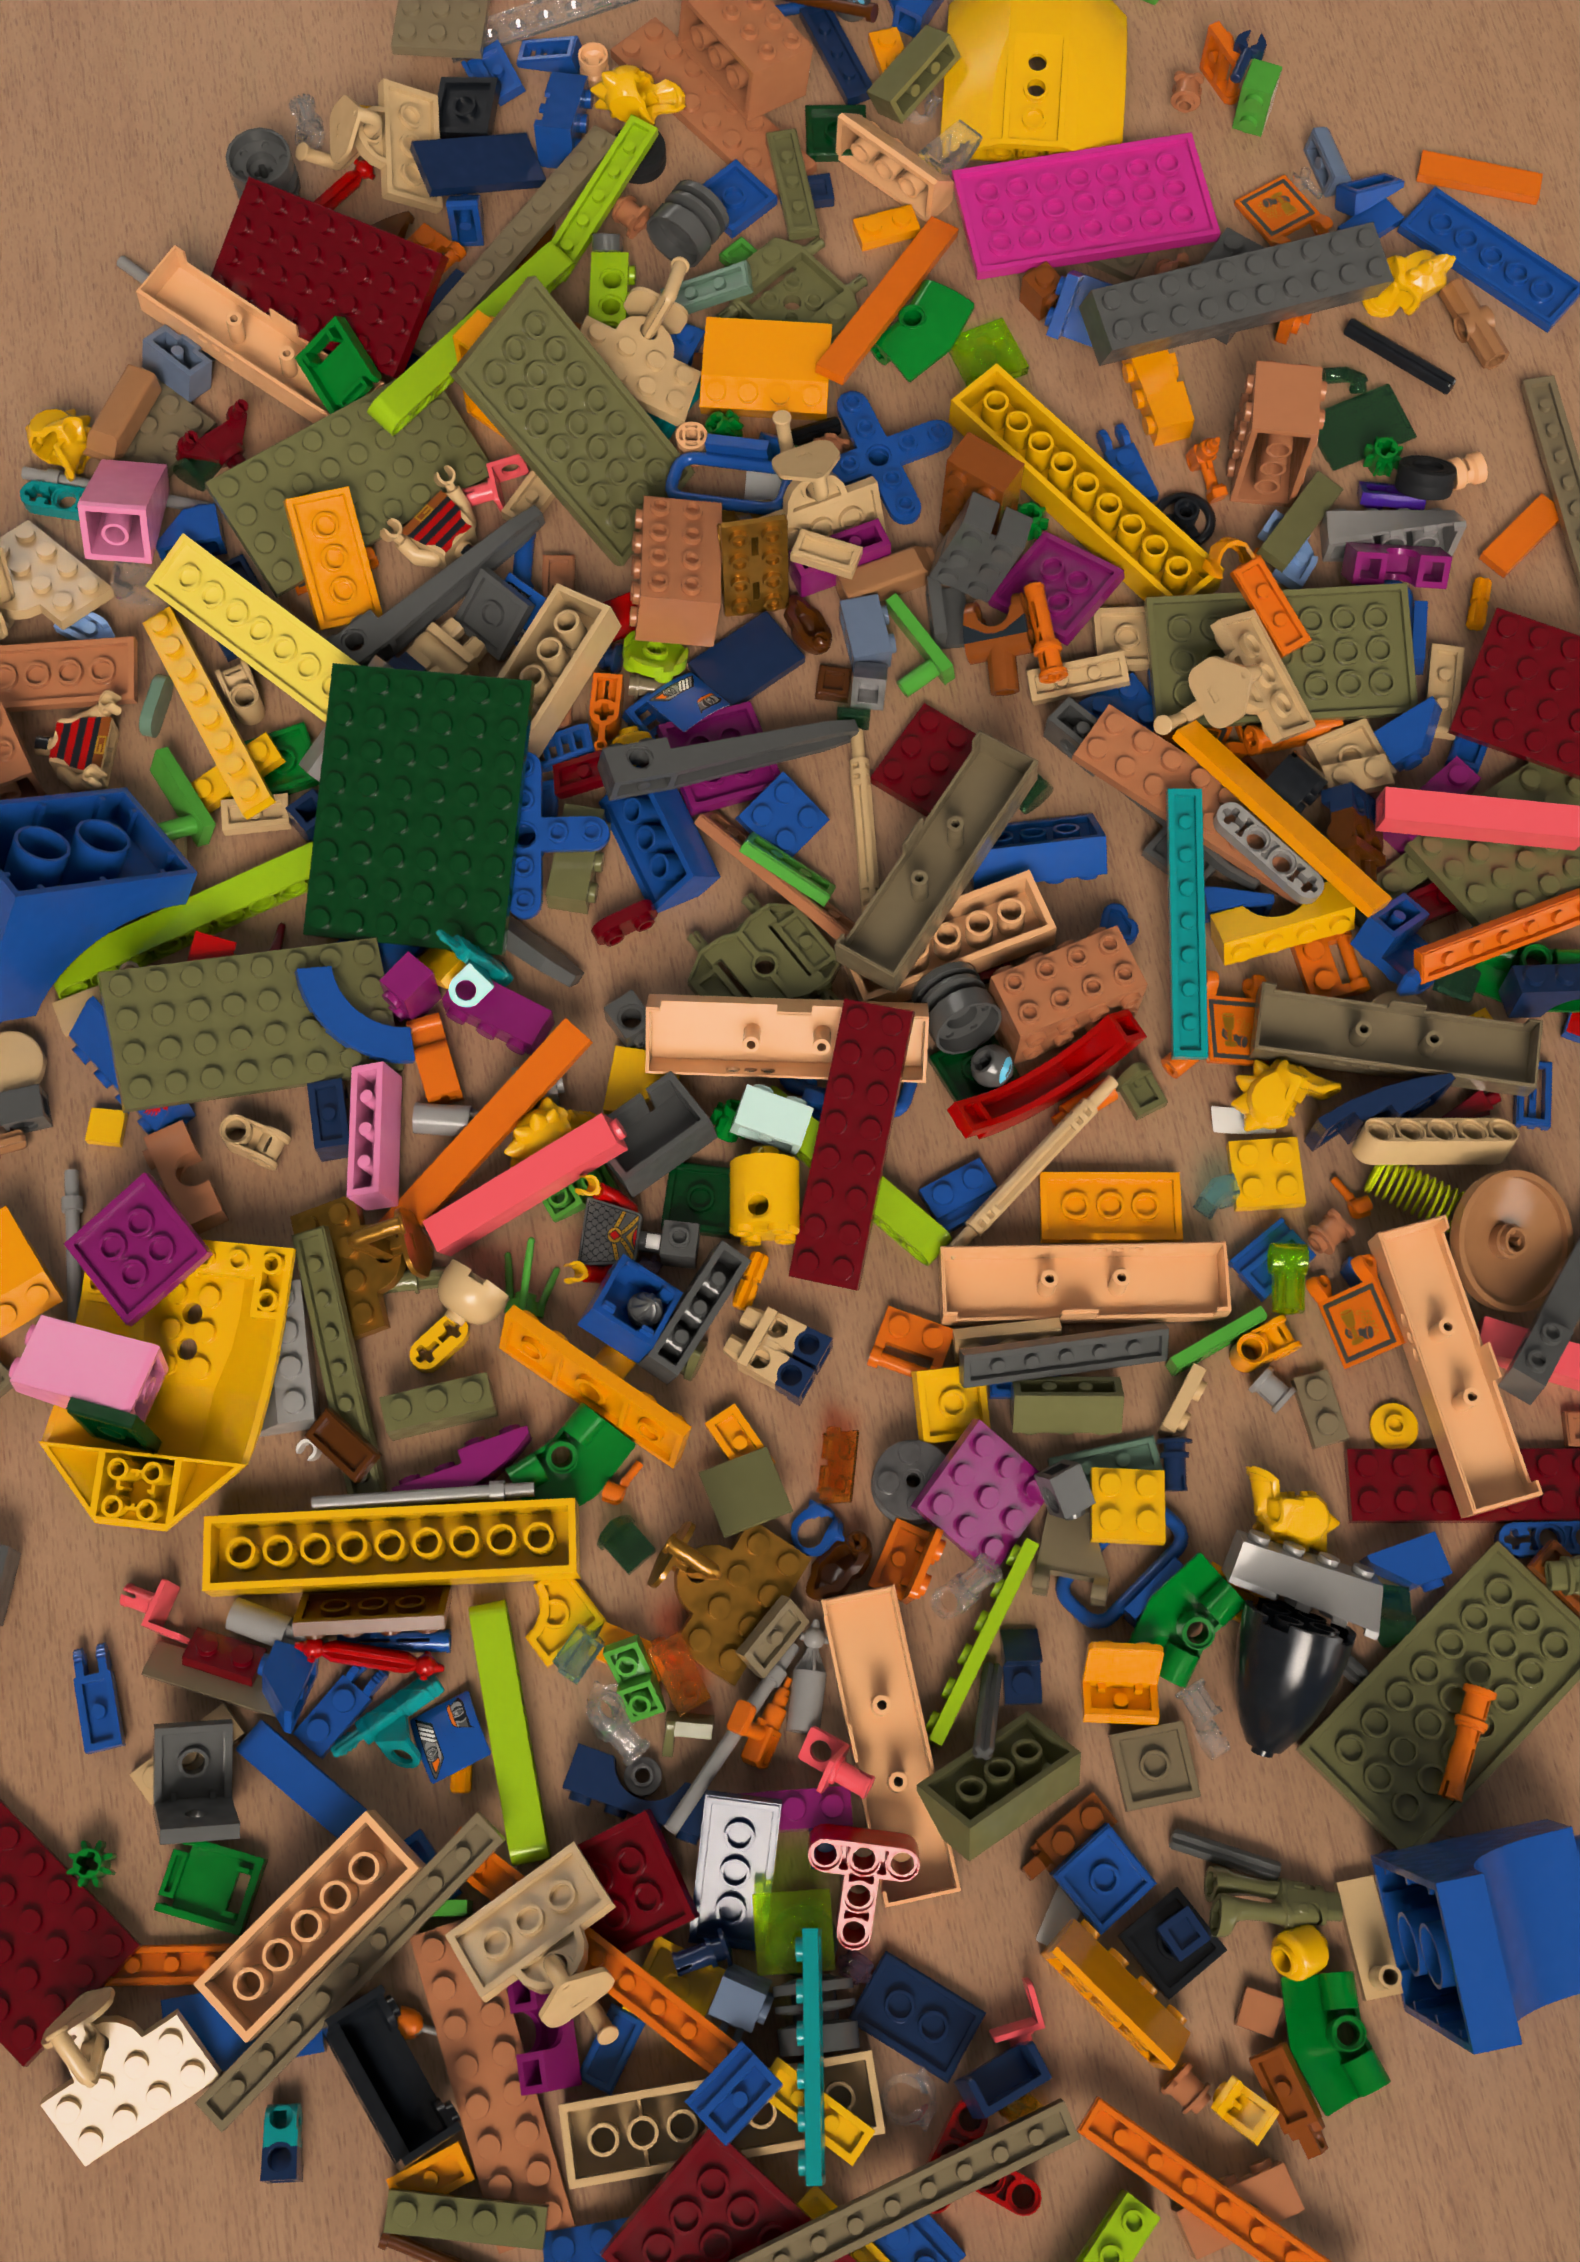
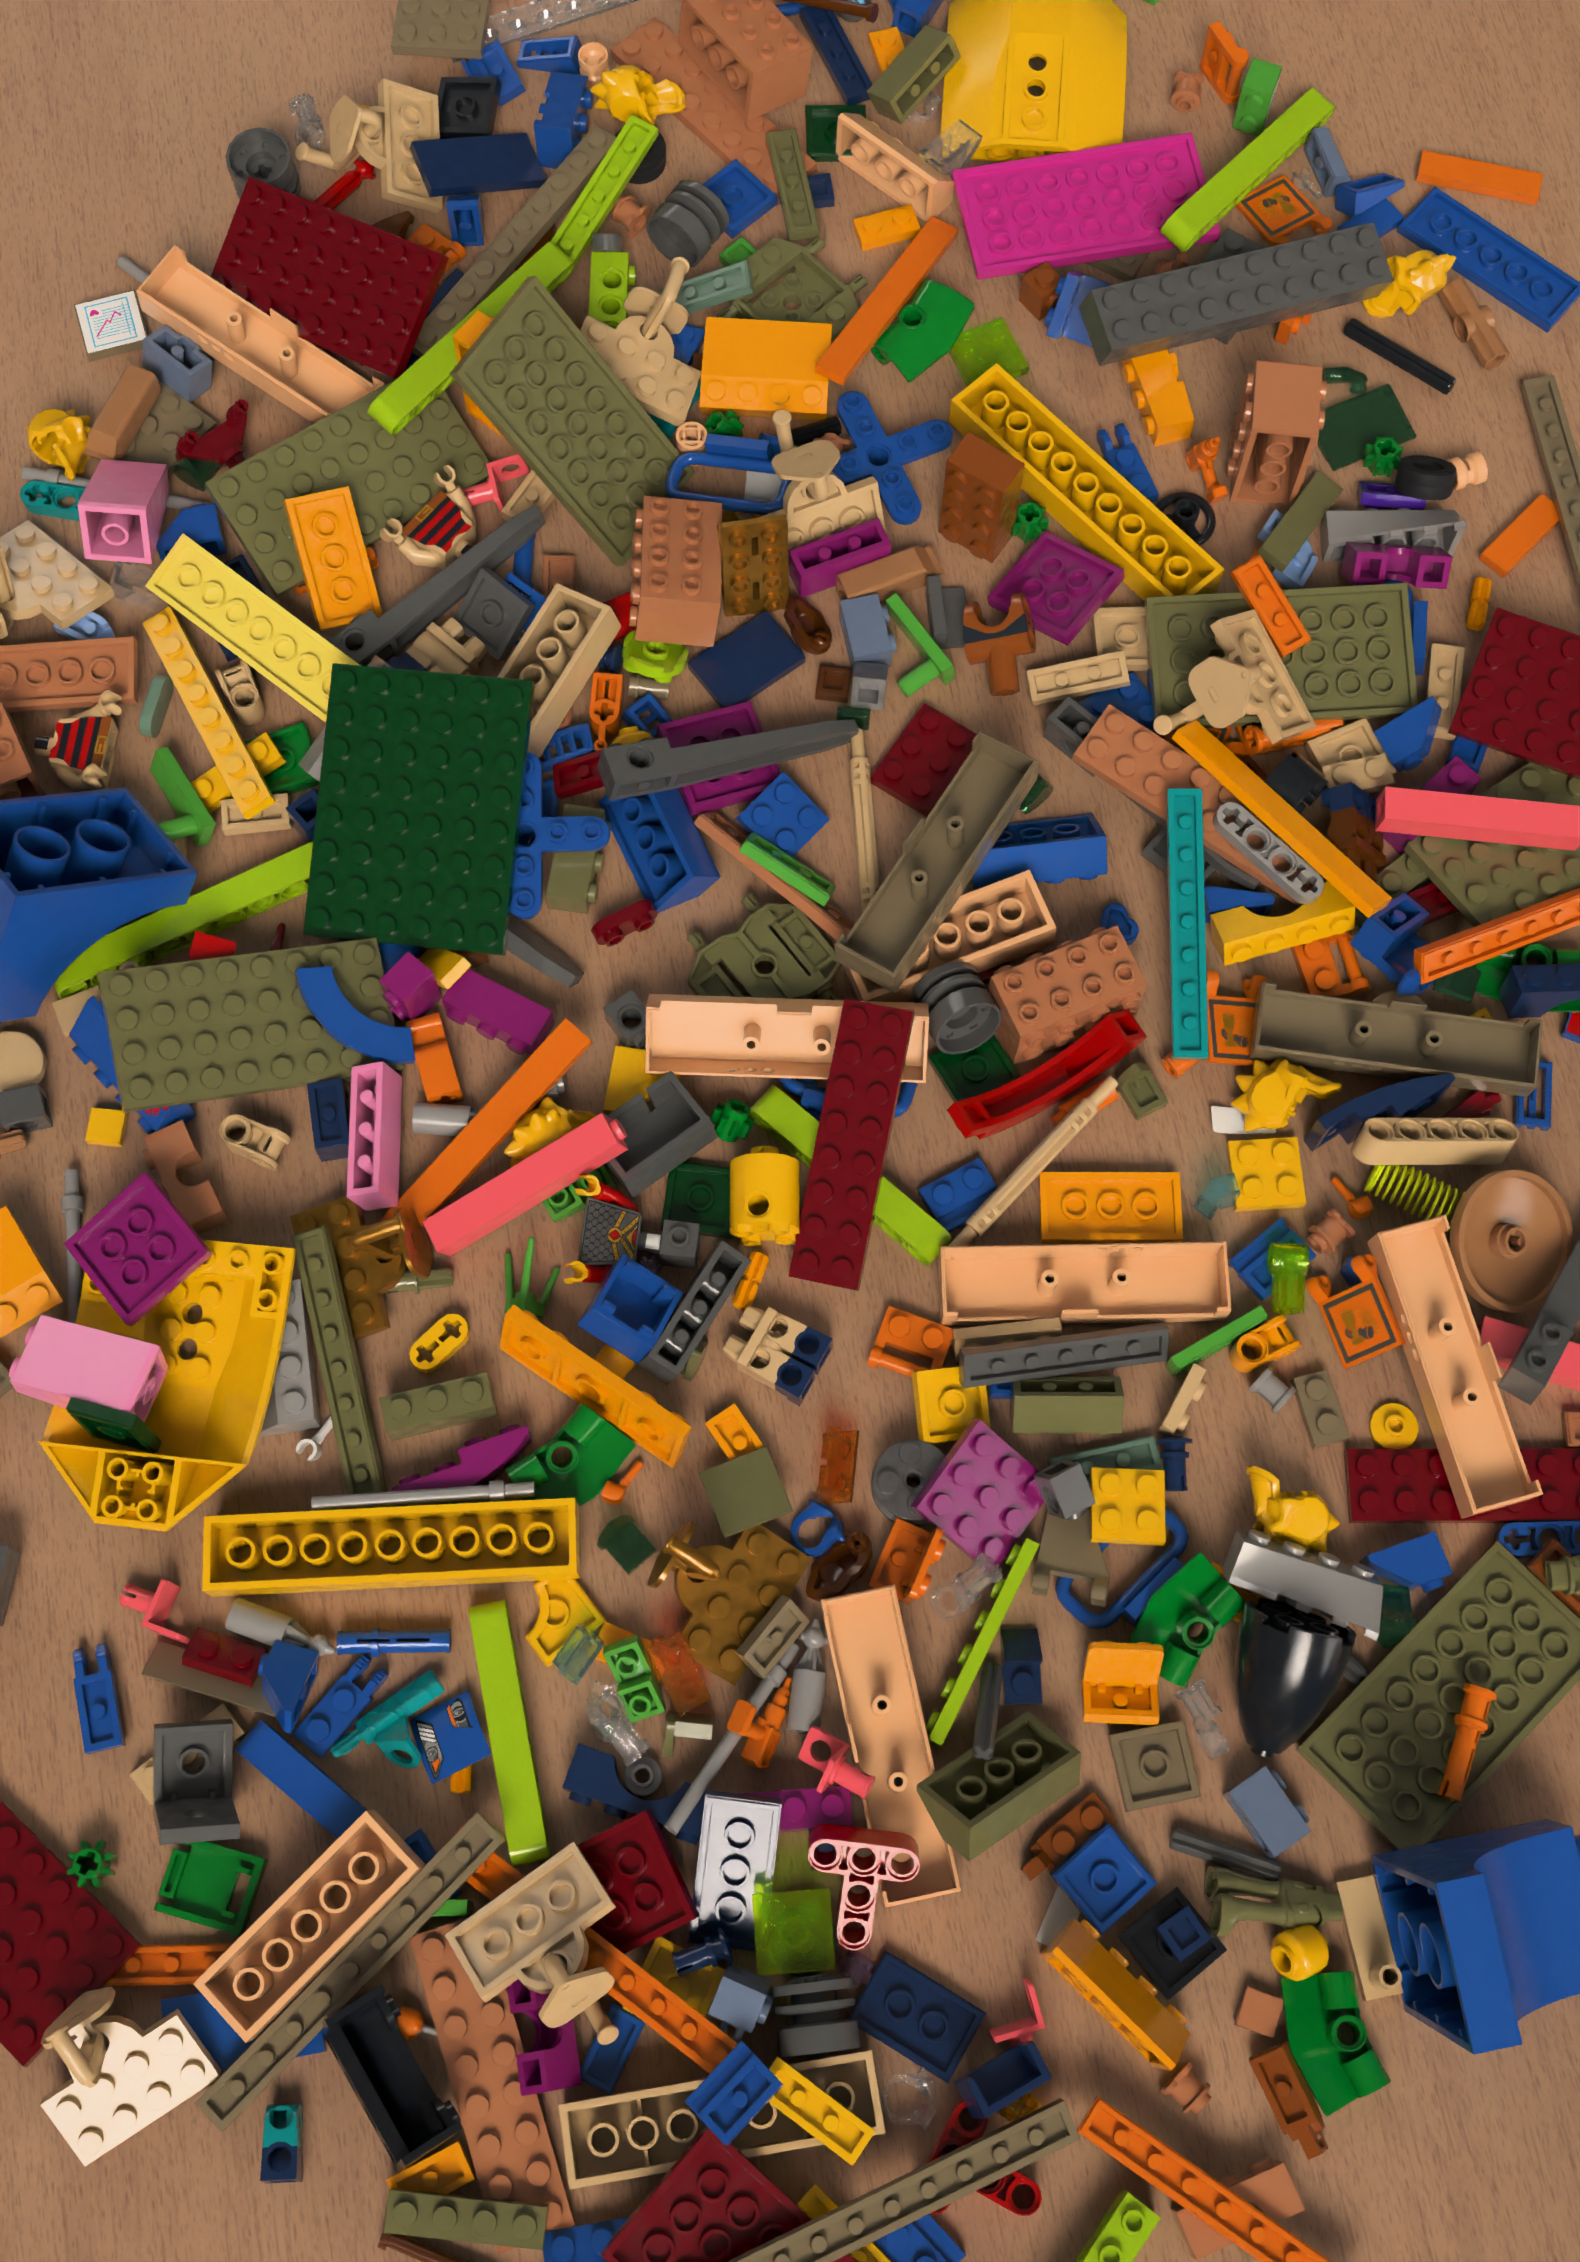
(111, 325): none -> white tile
(343, 1445): reddish brown tile -> none
(347, 370): green container -> none
(370, 1657): red wheel -> none
(372, 1611): reddish brown plate -> none
(469, 1296): tan cylinder -> none
(479, 969): teal piece -> none
(644, 1309): dark grey plate -> none
(686, 701): blue sticker -> none
(772, 1118): light aqua brick -> none
(811, 2072): teal plate -> none
(826, 553): tan tile -> none
(975, 558): dark grey piece -> none
(992, 1066): dark grey piece -> none
(1047, 646): orange pin -> none
(1212, 564): light orange helmet -> none
(1243, 2109): yellow bracket -> none
(1246, 54): dark blue bar -> none
(1247, 170): none -> lime beam
(1268, 1812): none -> sand blue brick

